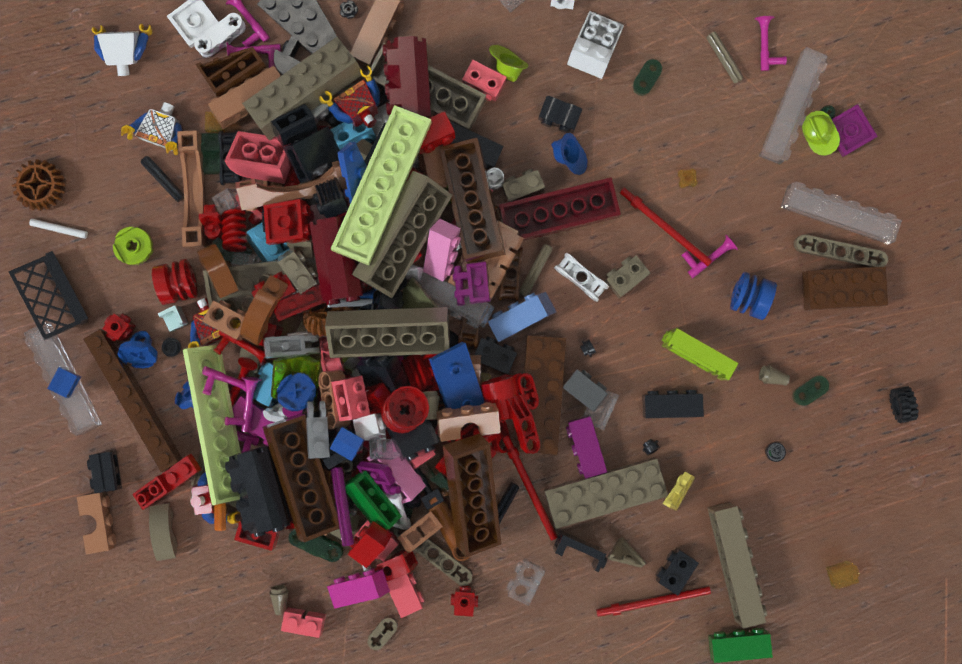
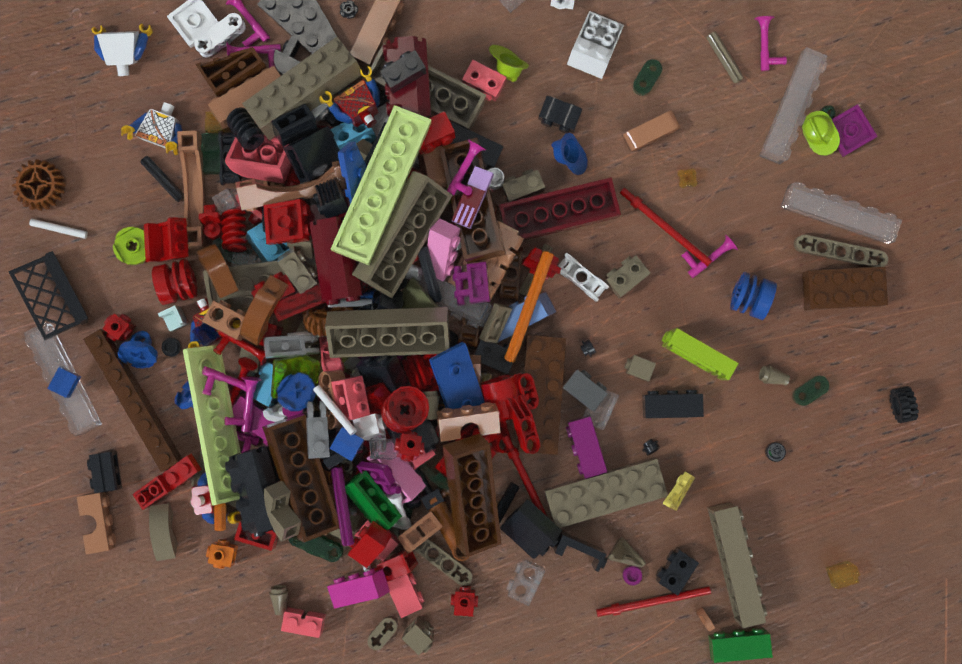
(166, 240): none -> red panel
(205, 334): none -> clear blue slope
(228, 553): none -> orange brick
(245, 128): none -> black piece
(281, 516): none -> dark tan brick
(335, 410): none -> white bar
(403, 71): none -> black brick
(406, 453): none -> red brick
(419, 636): none -> dark tan brick
(429, 274): none -> black axle
(456, 182): none -> dark pink piece
(470, 205): none -> tile
(495, 323): none -> dark tan plate
(529, 305): none -> orange axle
(531, 529): none -> black brick
(533, 260): none -> red hips
(632, 575): none -> magenta tile
(639, 368): none -> dark tan brick
(651, 131): none -> nougat beam
(705, 619): none -> nougat tile

